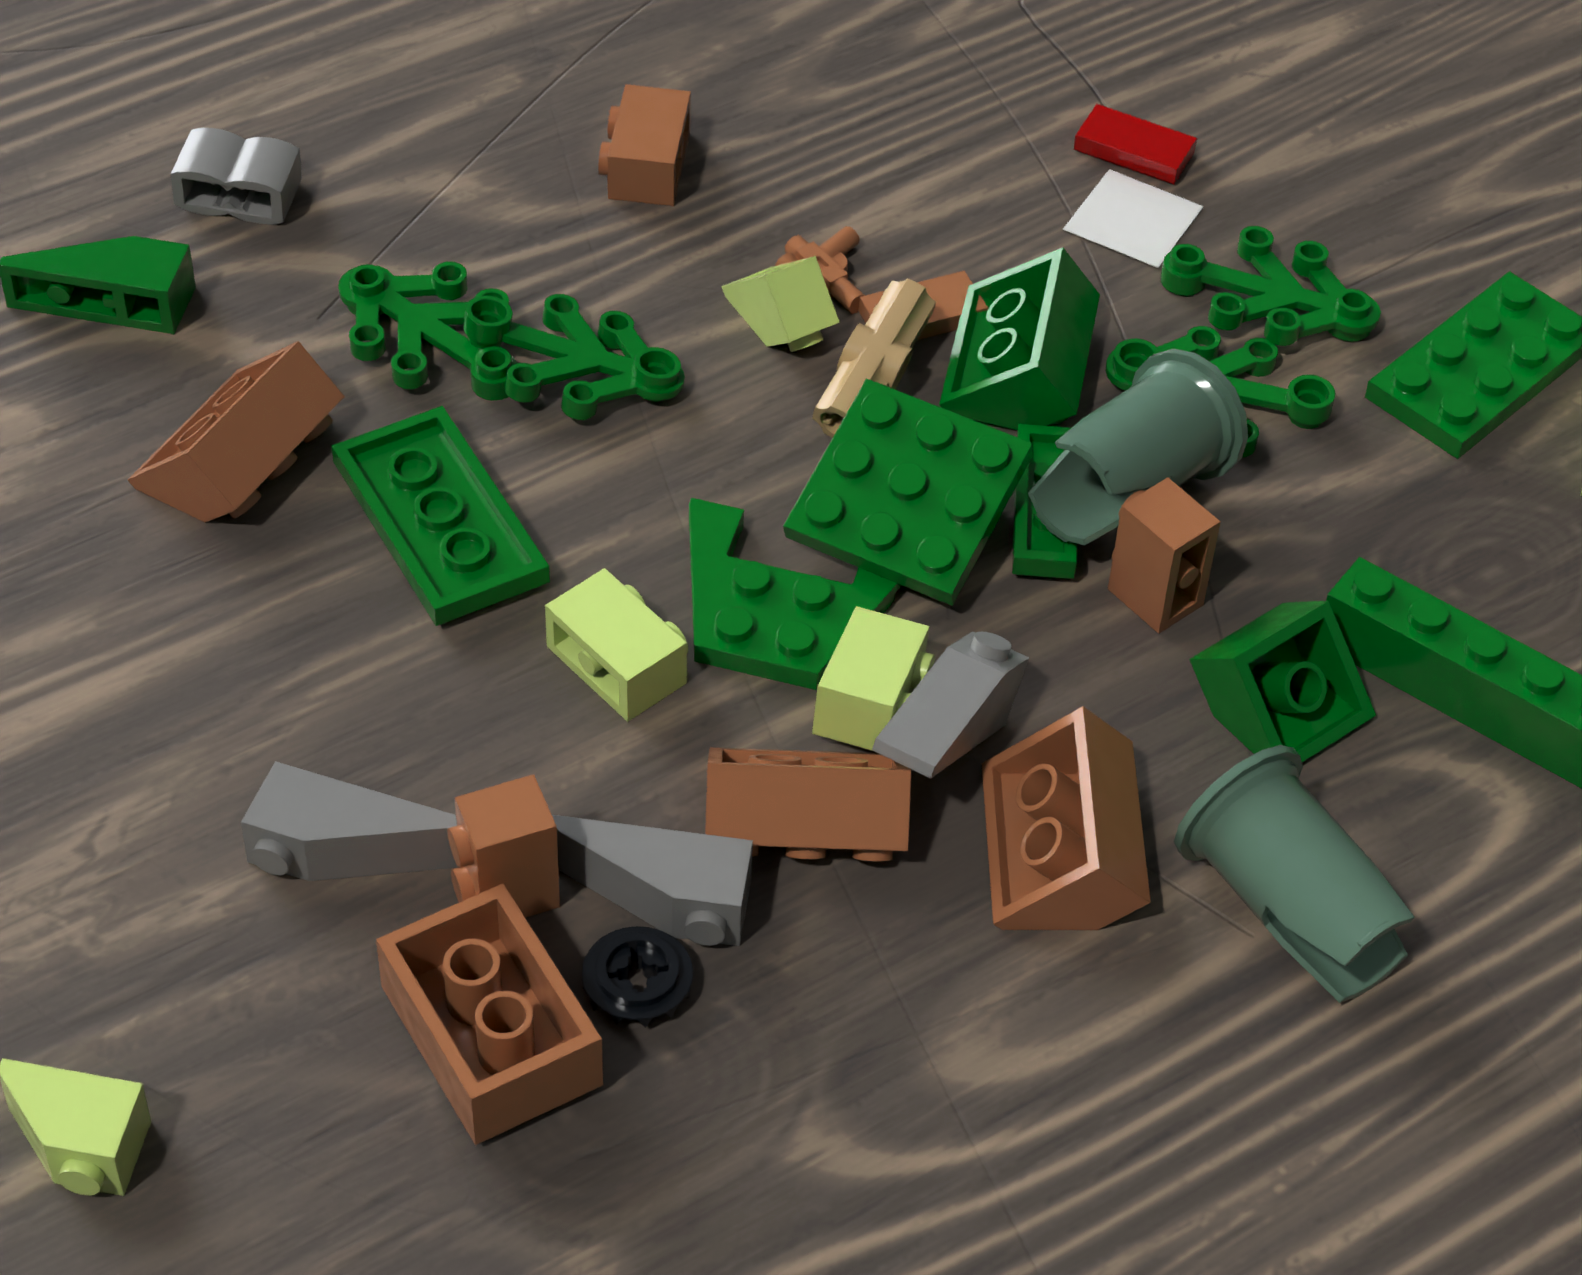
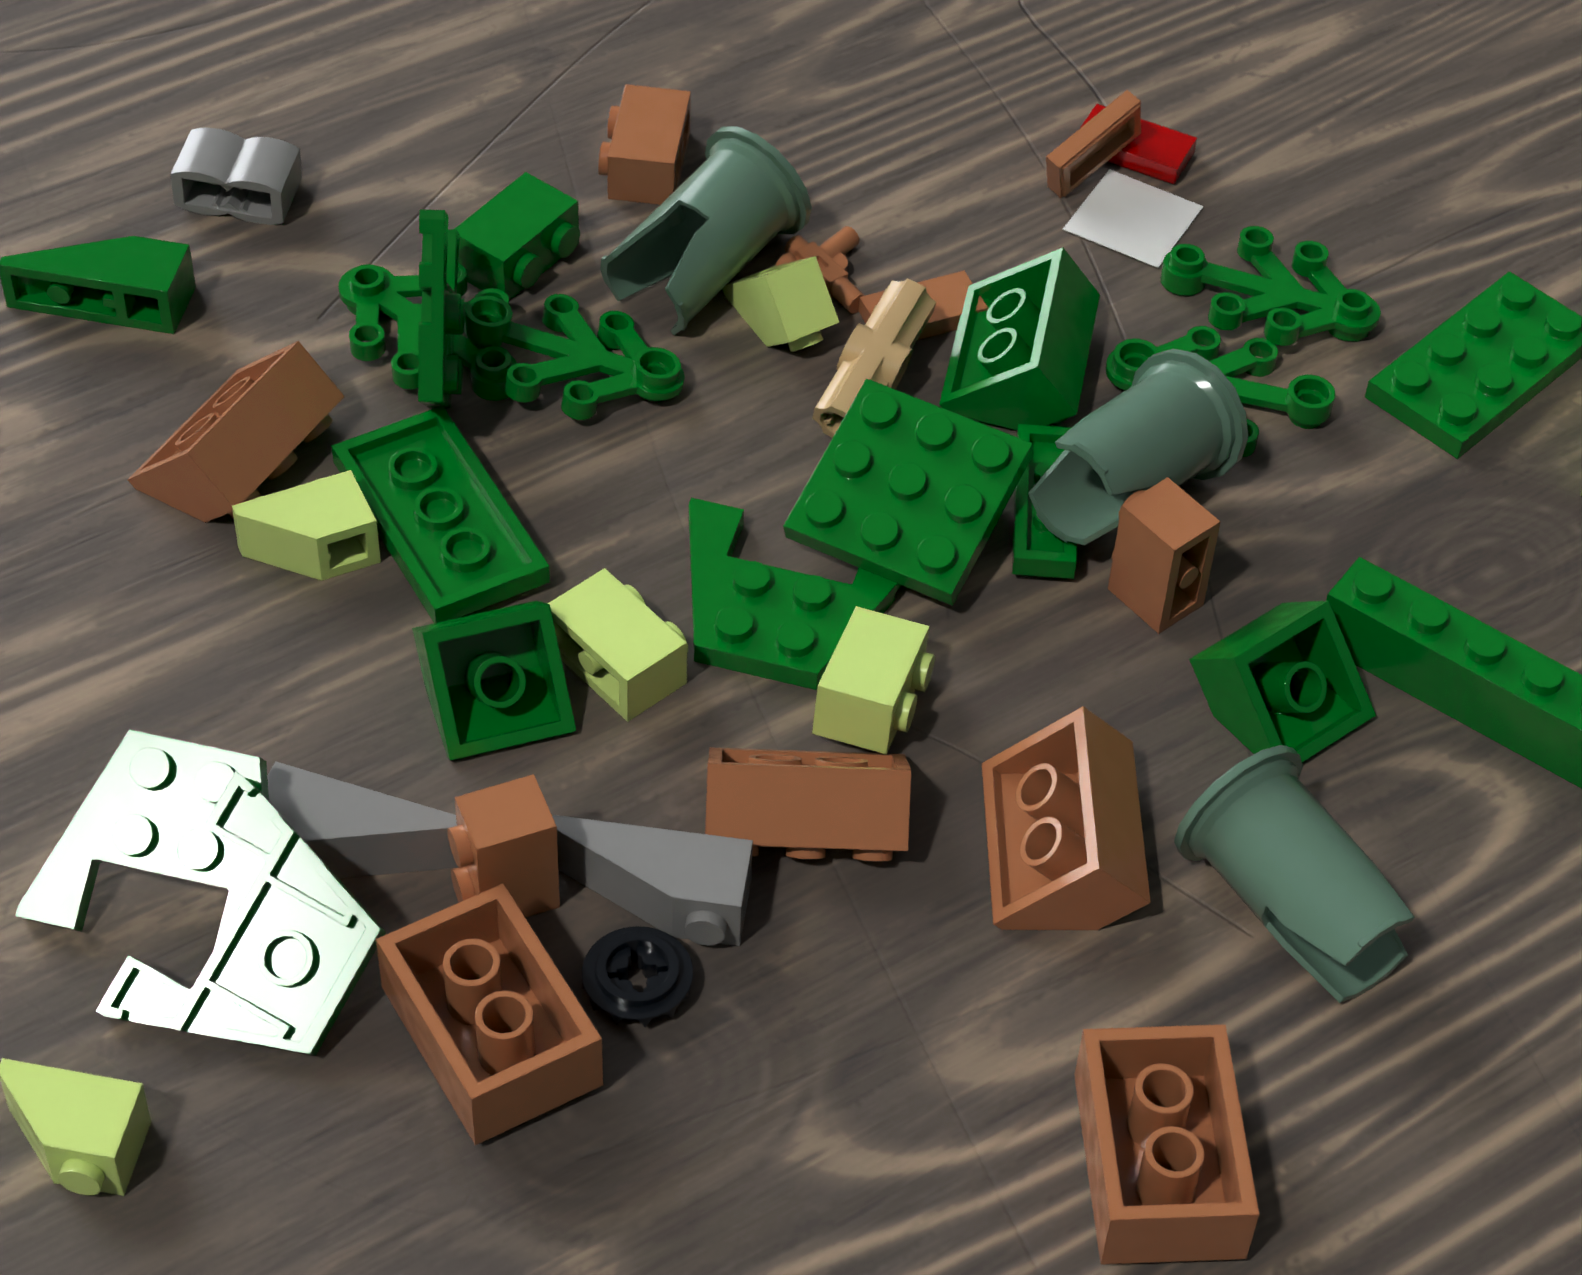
(149, 818): none -> wing
(283, 956): none -> wing
(310, 528): none -> yellowish green slope
(441, 311): none -> green wing
(495, 679): none -> green slope
(518, 235): none -> green brick
(711, 224): none -> sand green piece
(955, 704): light grey slope -> none
(1094, 144): none -> nougat tile
(1165, 1145): none -> nougat brick

